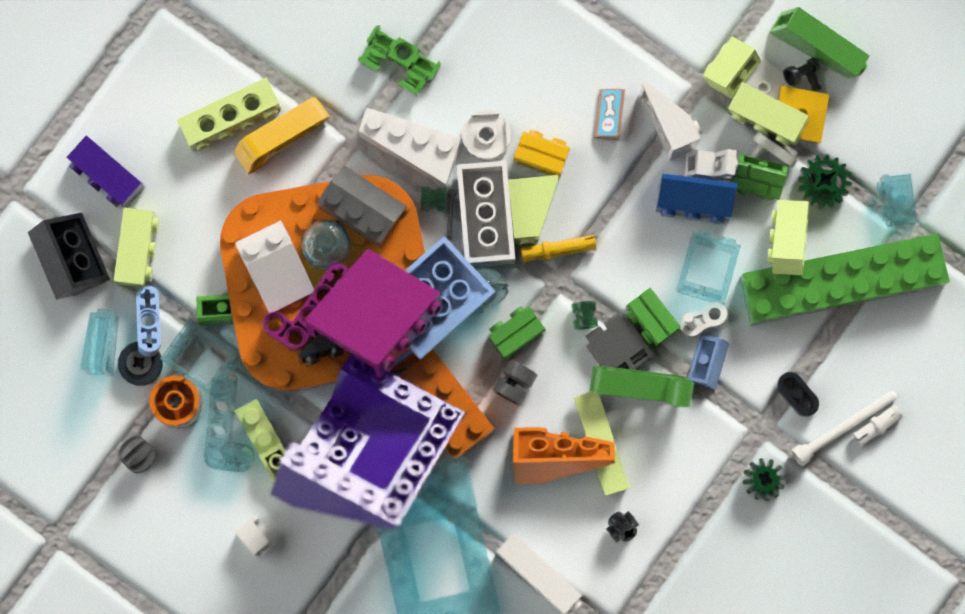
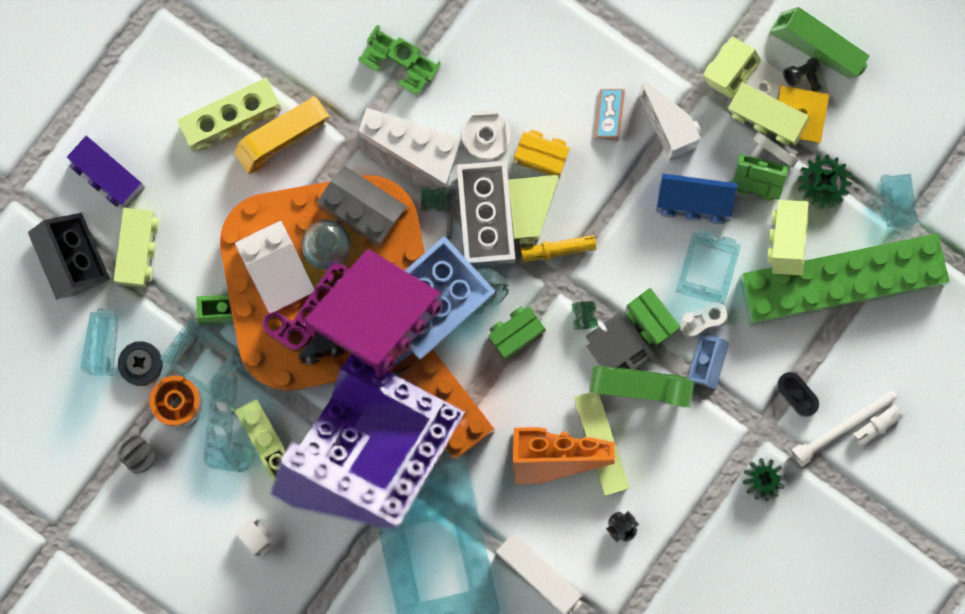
(143, 330): light blue beam -> none
(521, 376): dark grey wheel -> none
(711, 165): white brick -> none

